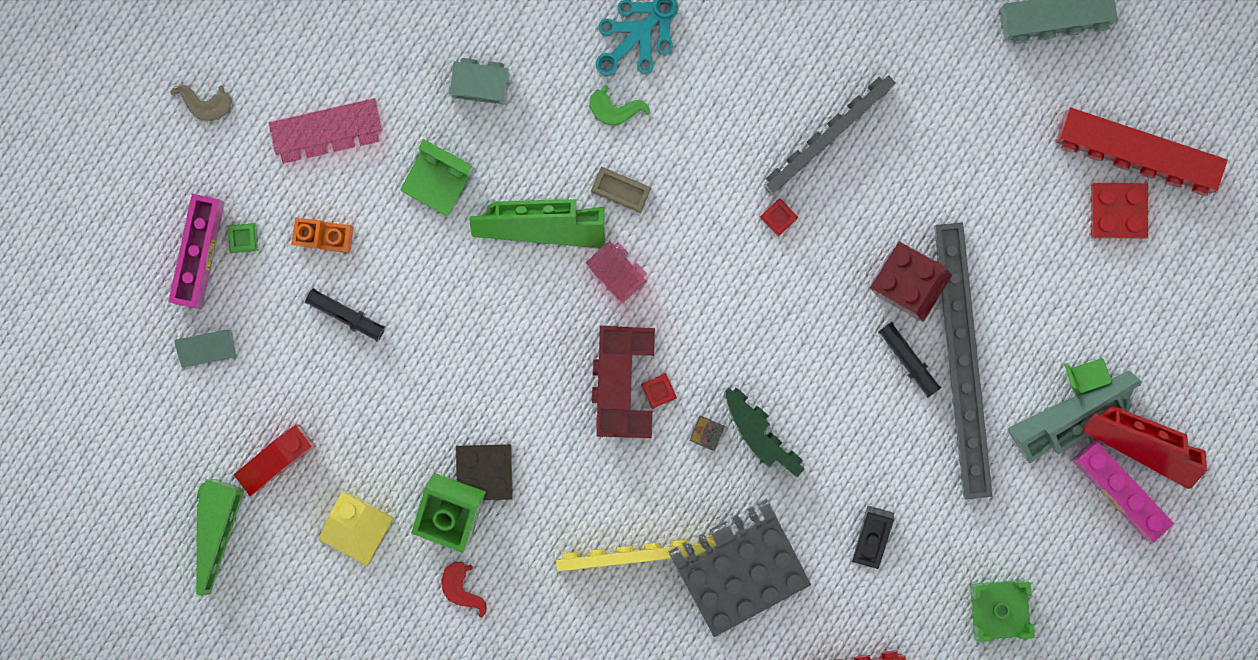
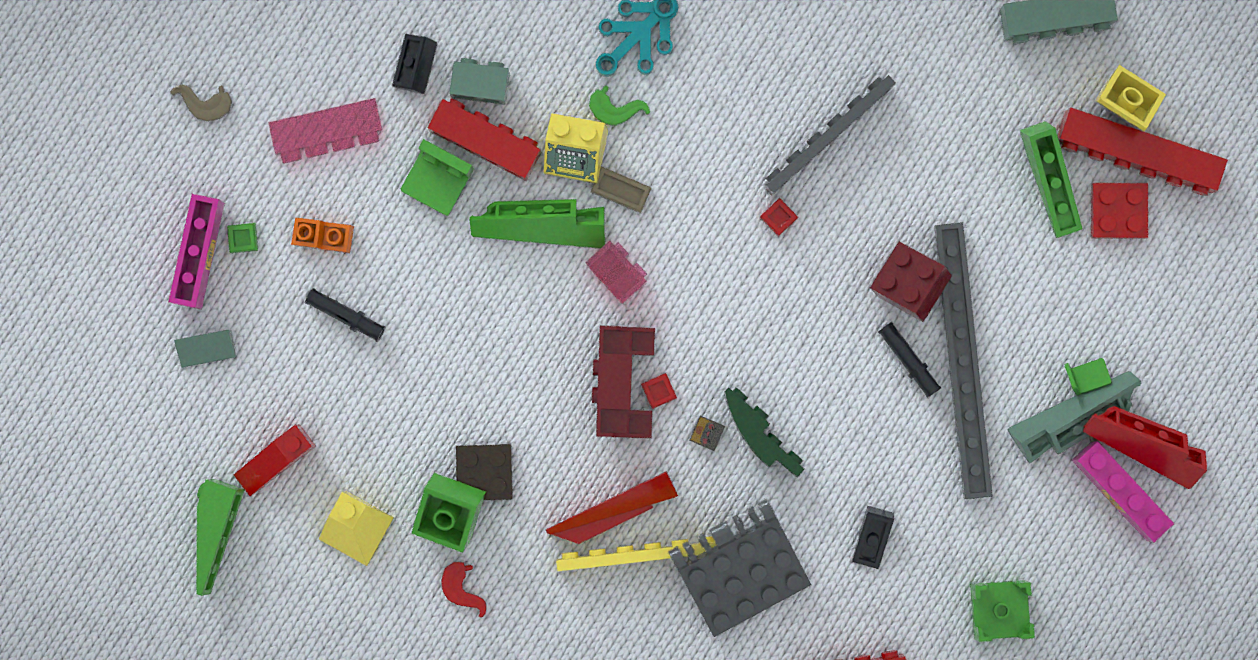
(414, 63): none -> black slope
(485, 139): none -> red brick
(574, 148): none -> light yellow slope
(615, 510): none -> red wedge
(1051, 177): none -> bright green slope
(1130, 98): none -> light yellow slope

